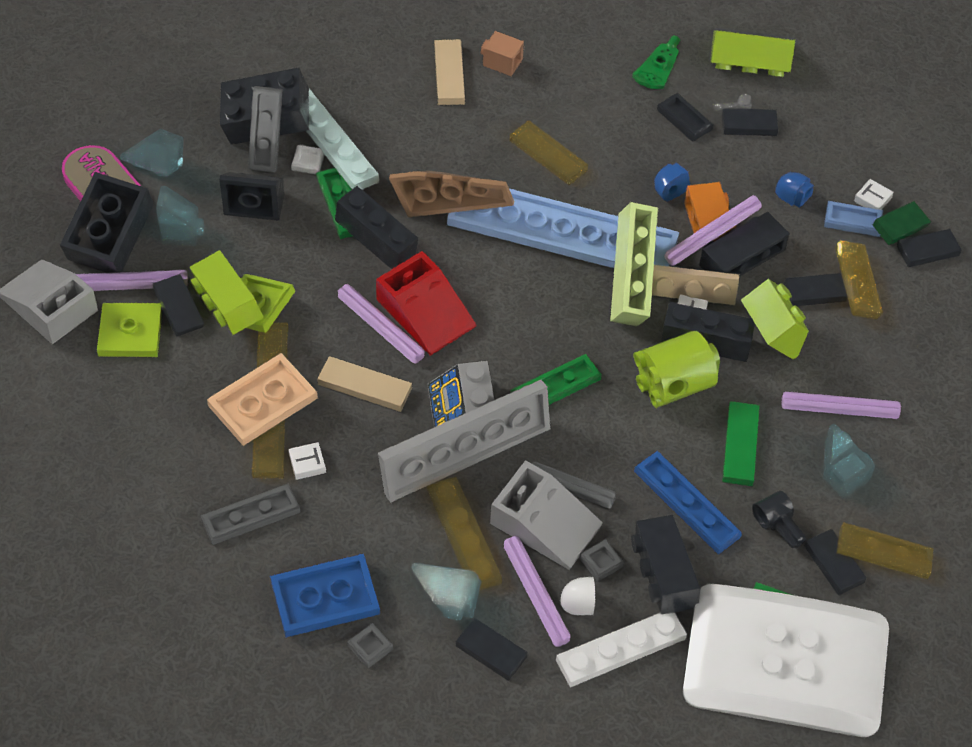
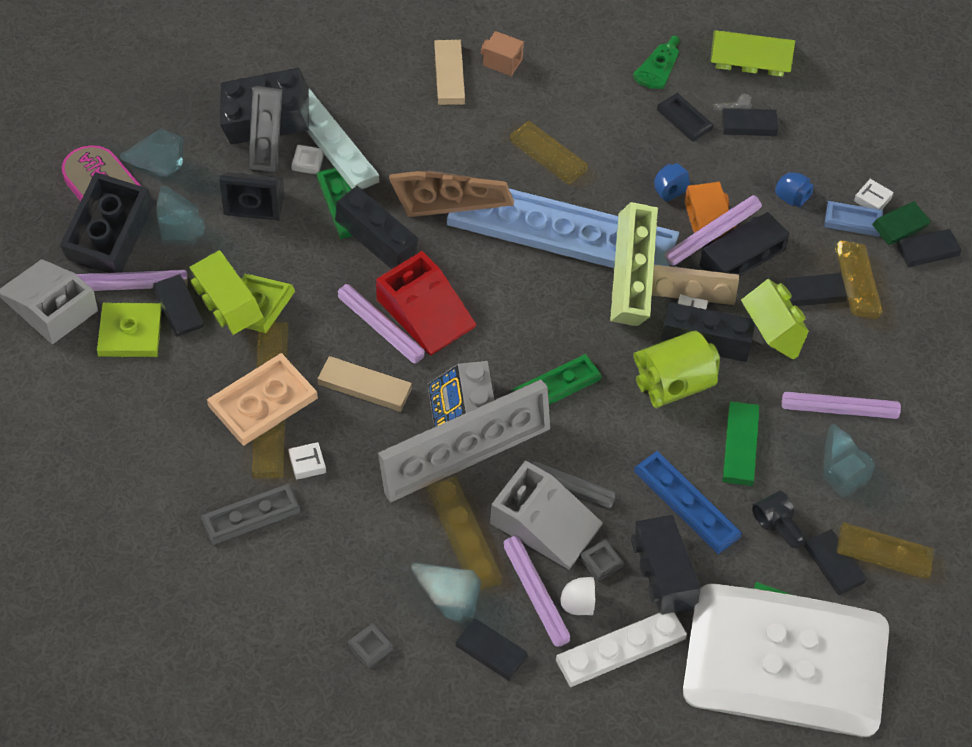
(324, 595): blue plate -> none

